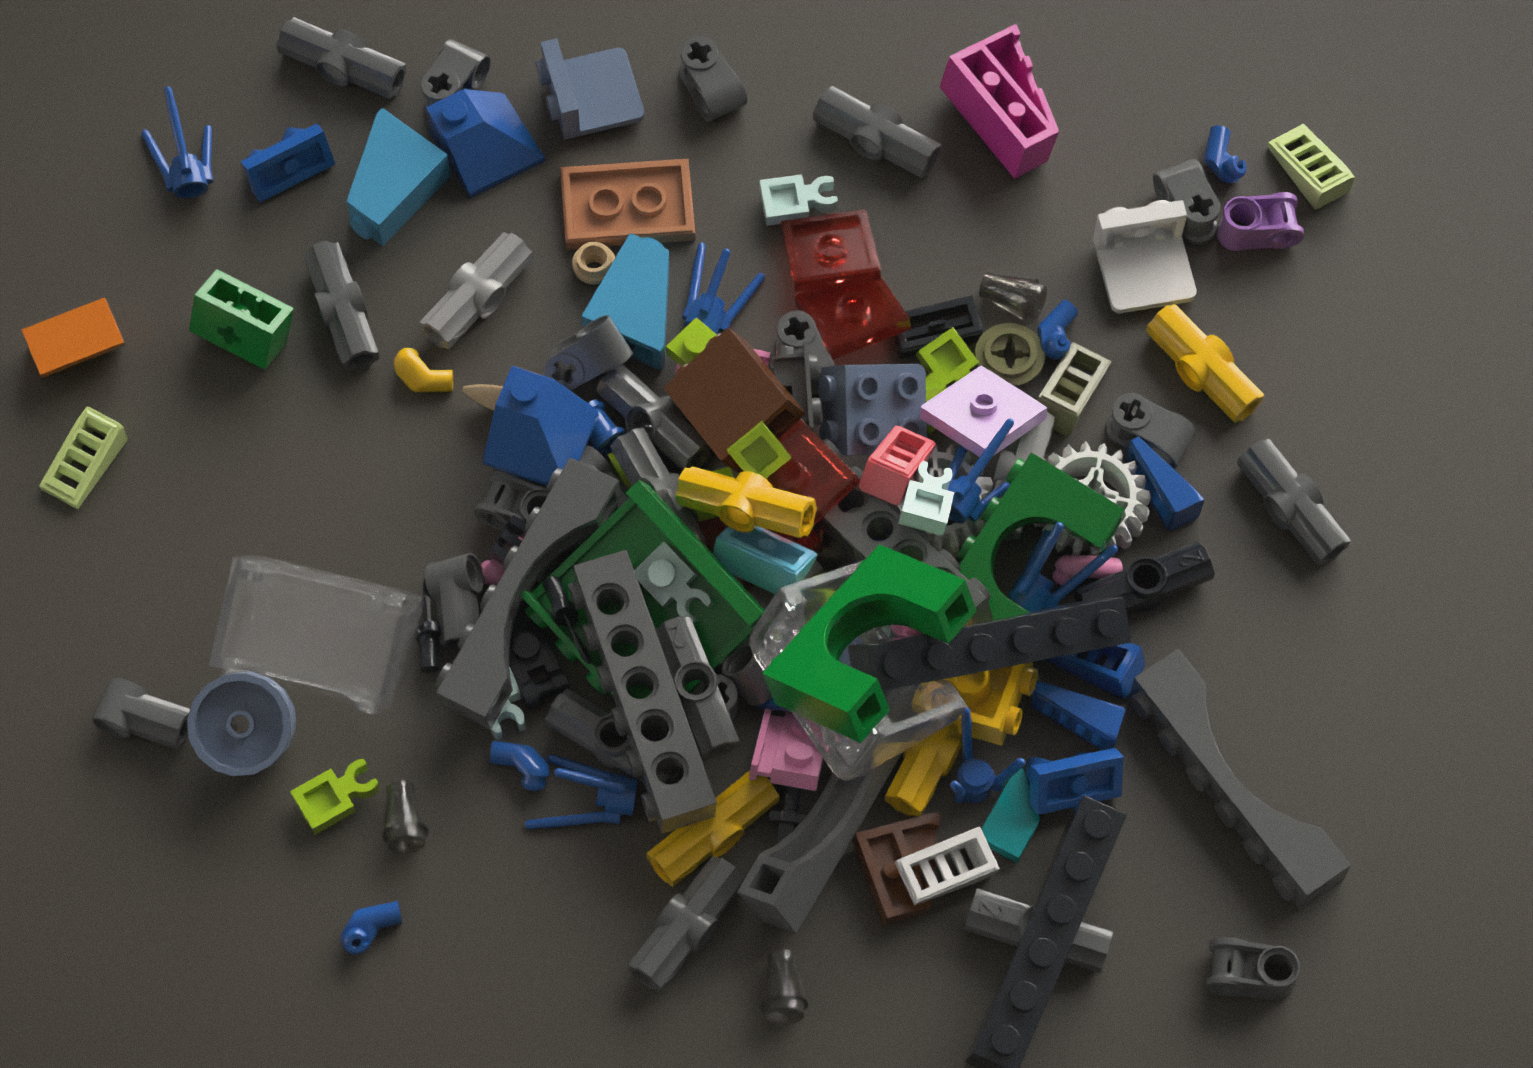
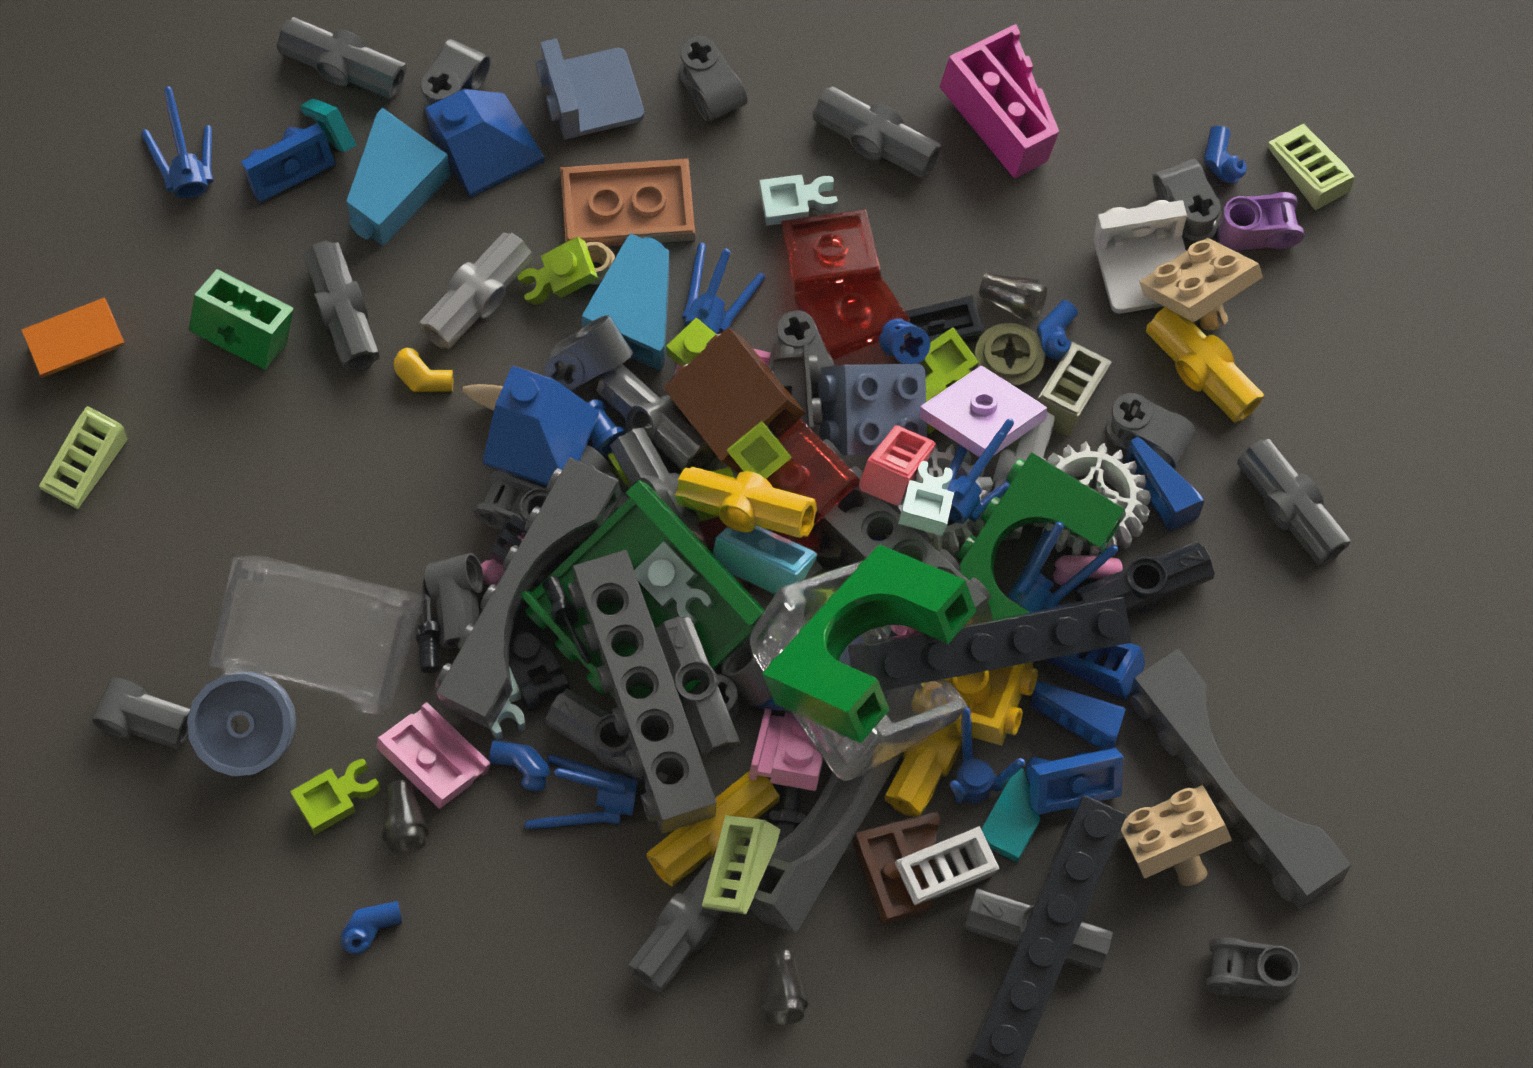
(331, 123): none -> teal tile
(432, 755): none -> bright pink plate
(564, 272): none -> lime plate
(731, 843): none -> yellowish green slope
(917, 344): none -> blue bush
(1176, 835): none -> tan plate
(1201, 282): none -> tan plate

